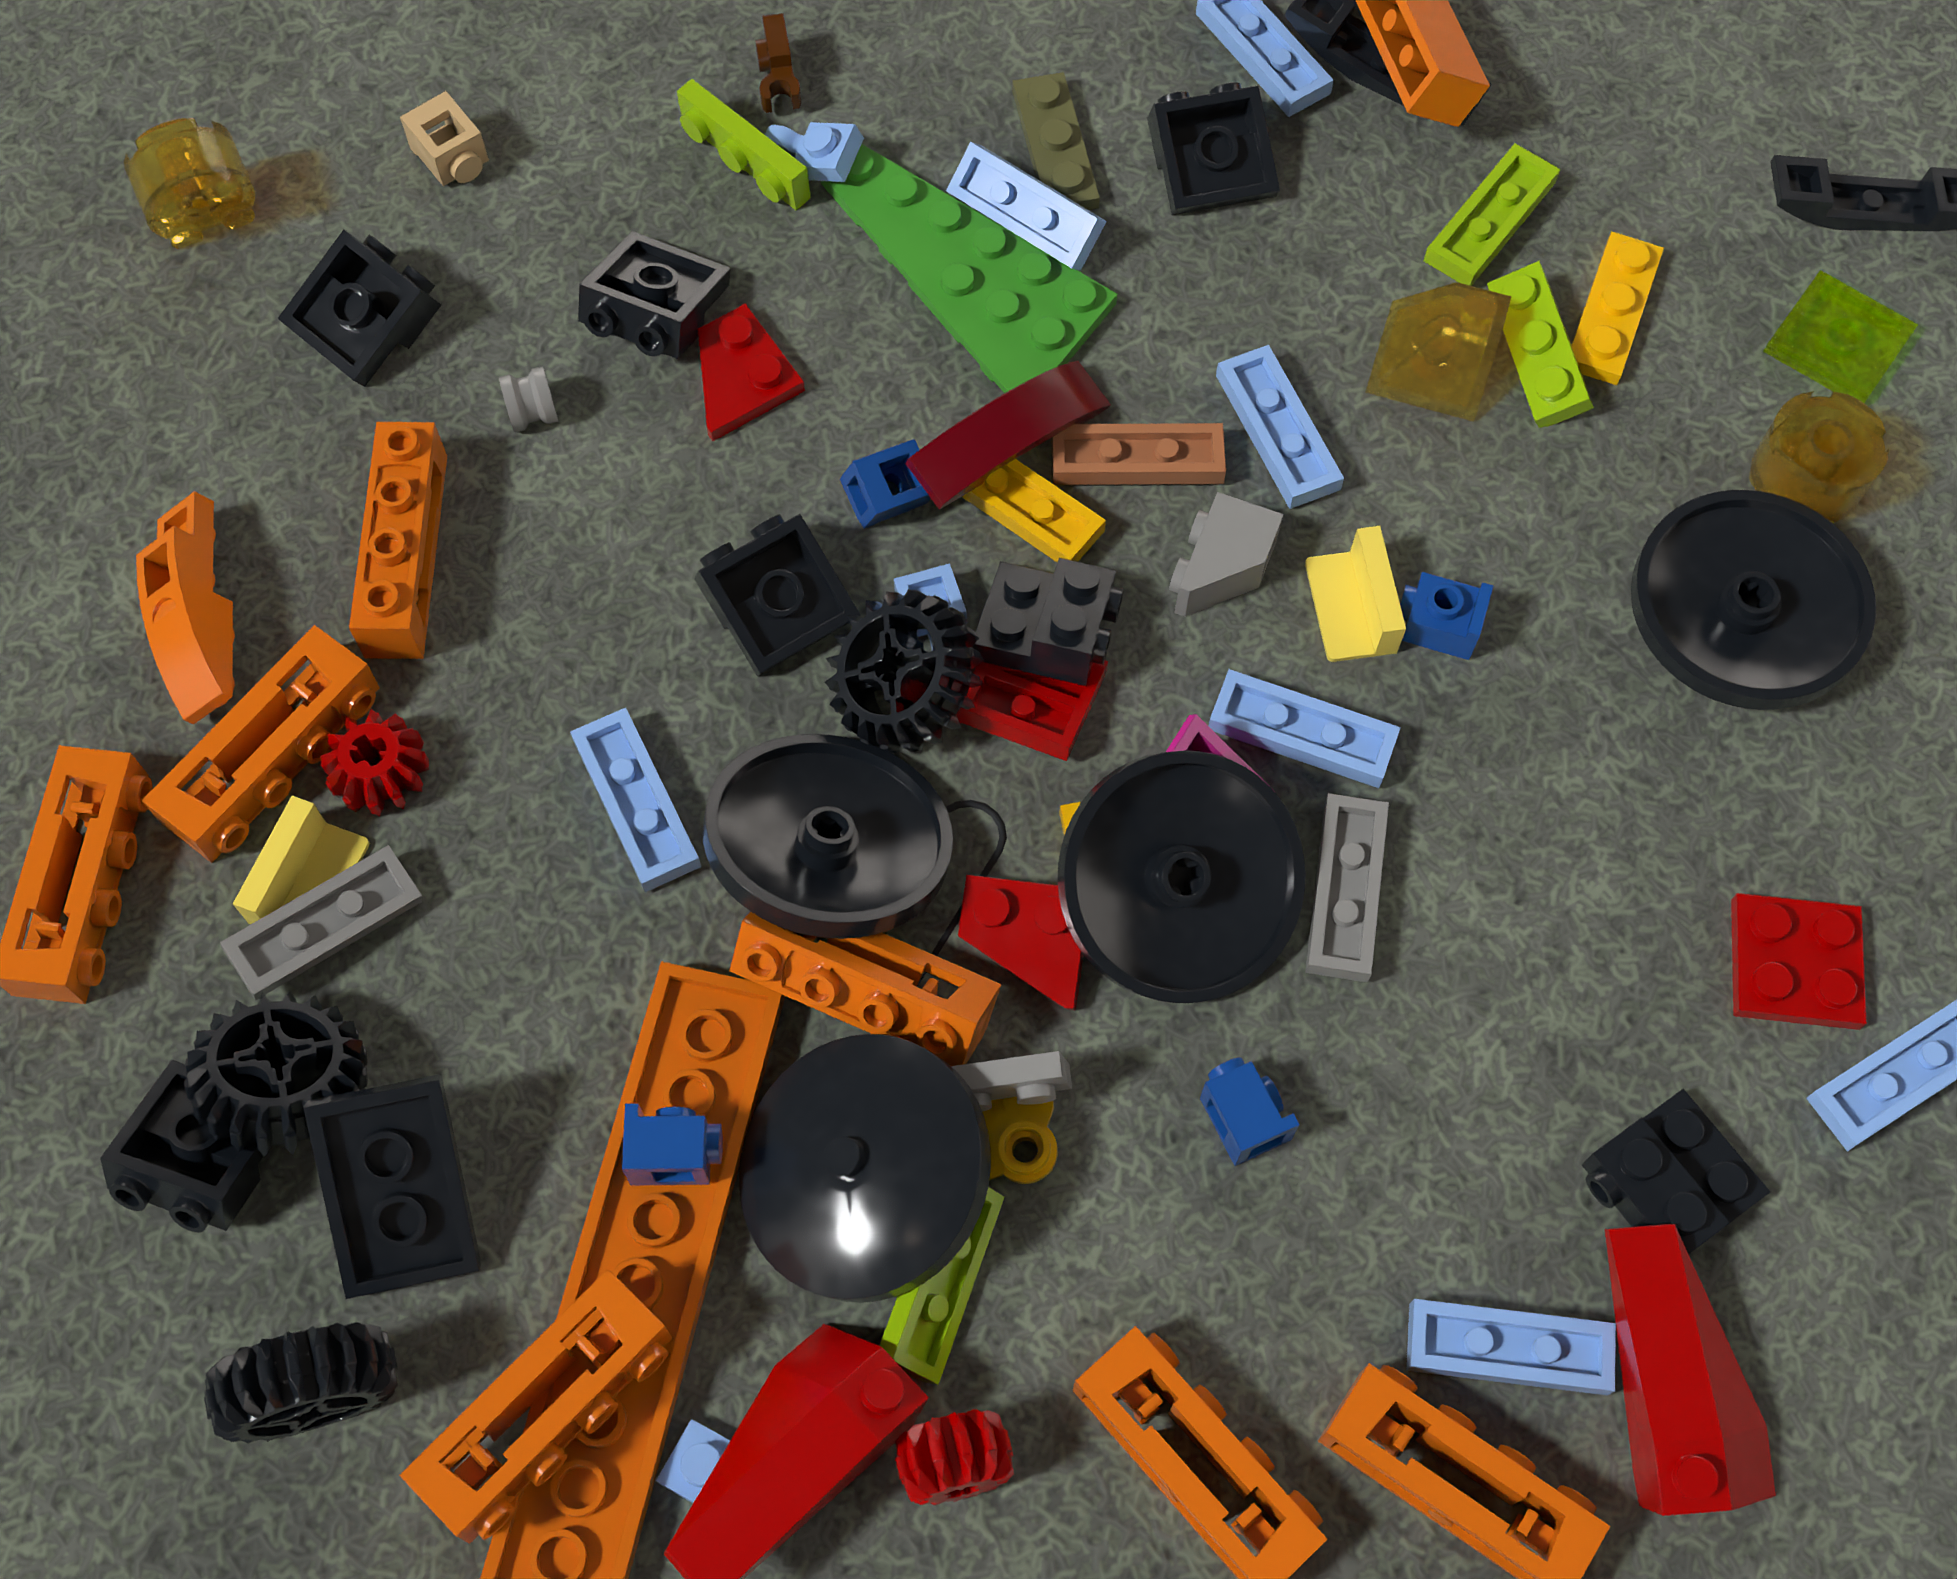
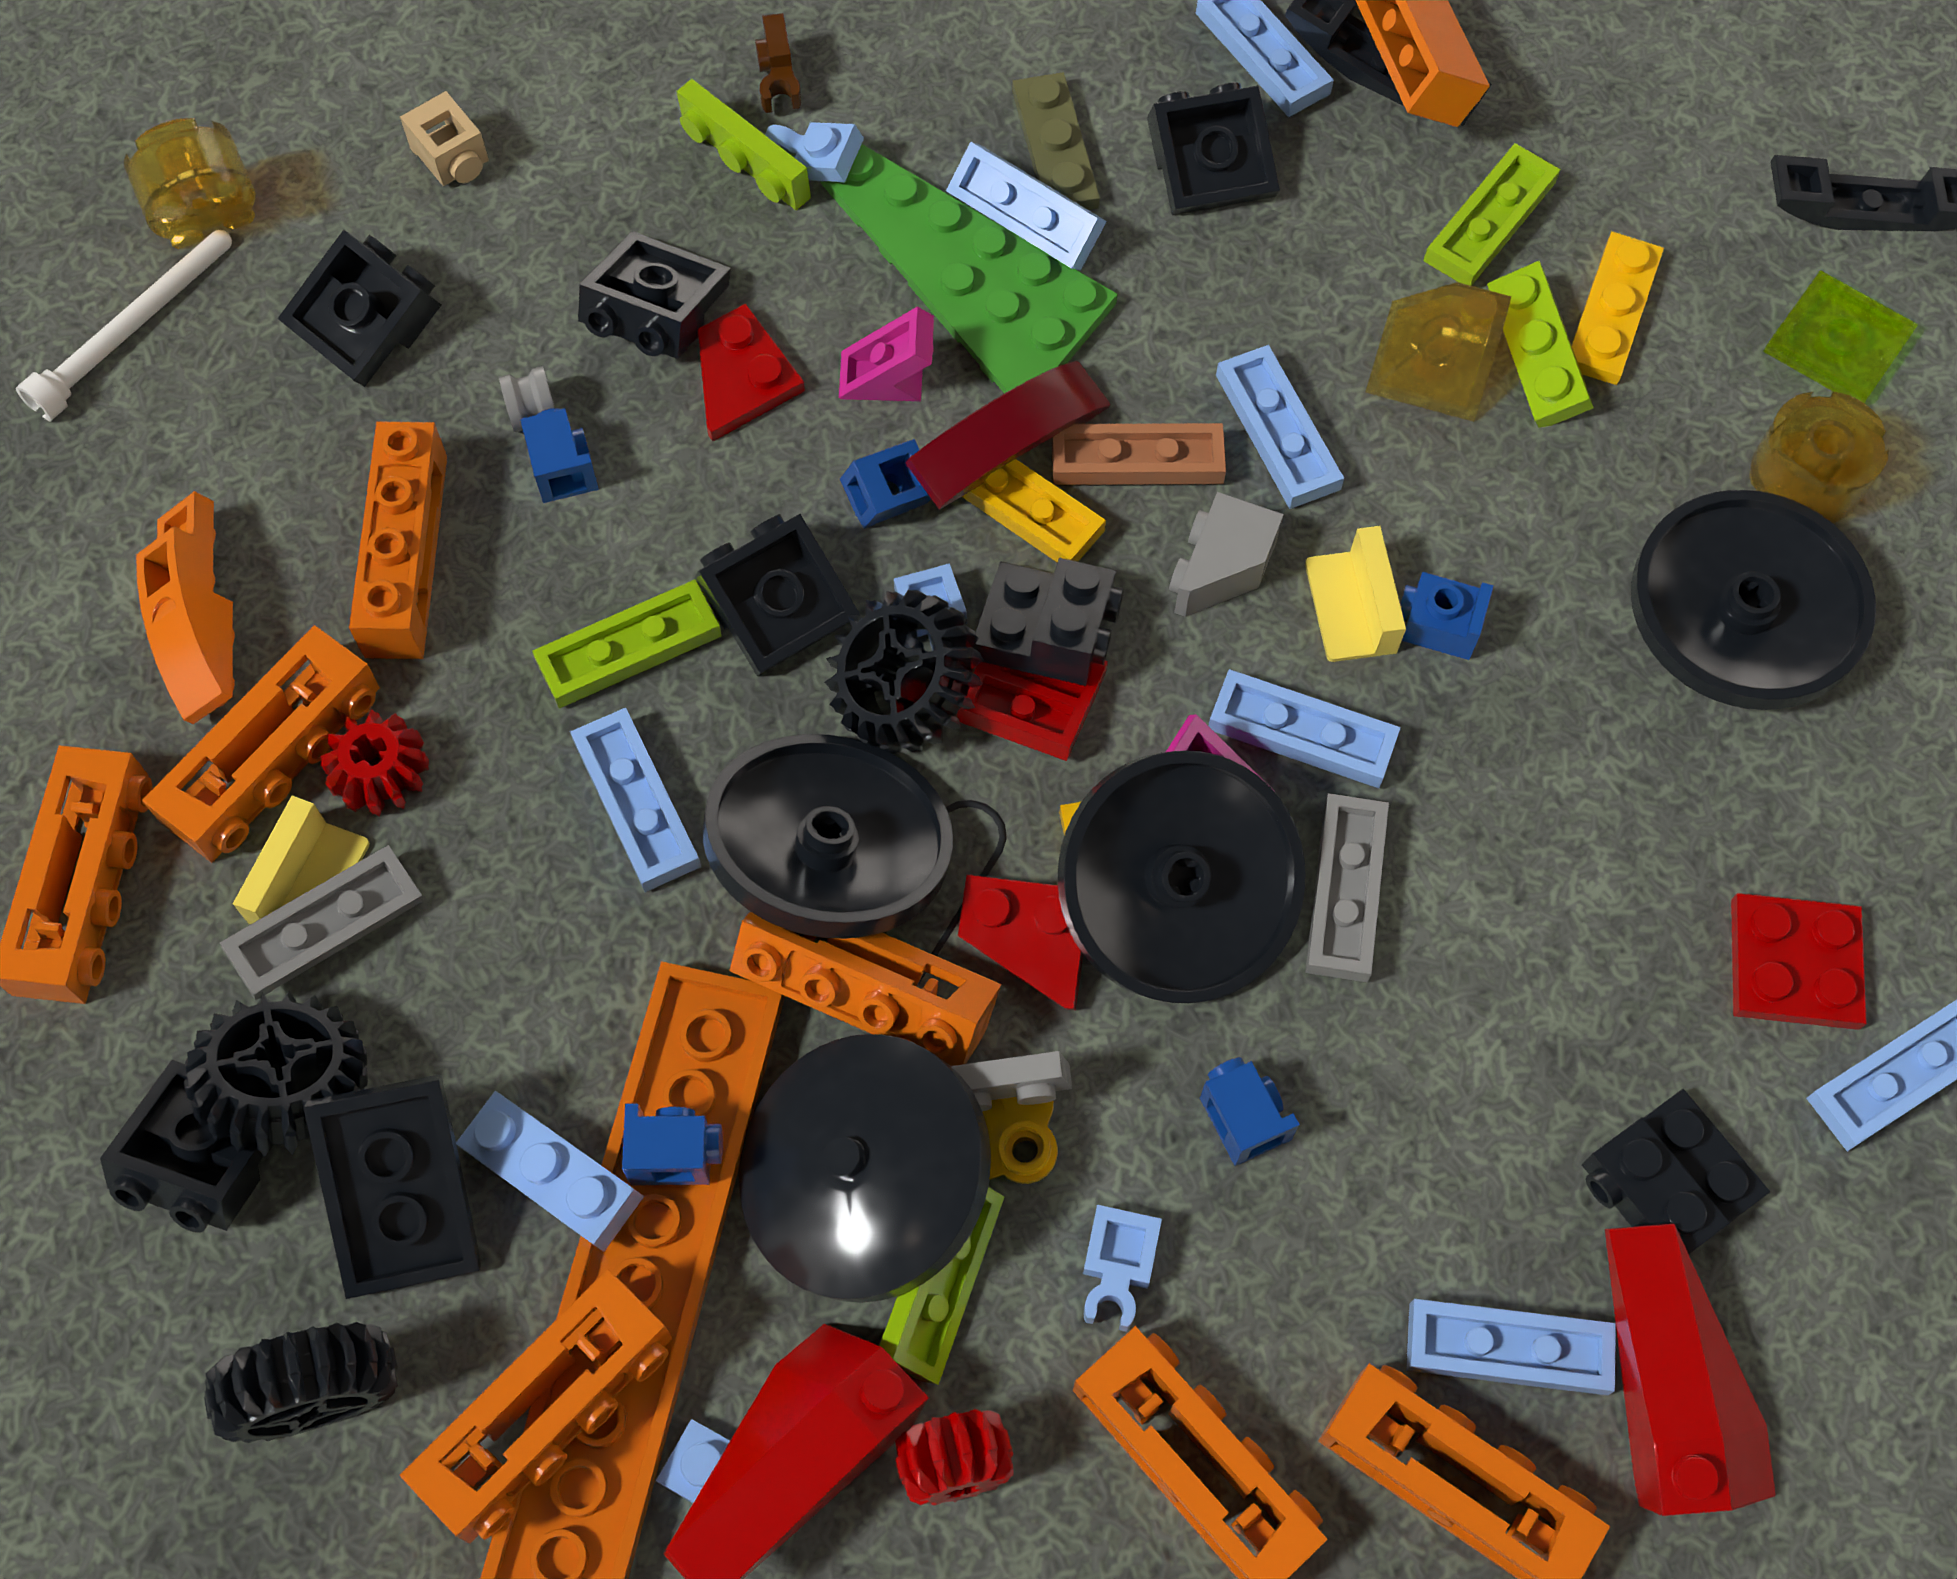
(51, 388): none -> white piece
(550, 1170): none -> light blue plate
(558, 455): none -> blue brick
(627, 643): none -> lime plate
(889, 361): none -> dark pink slope
(1122, 1255): none -> light blue plate

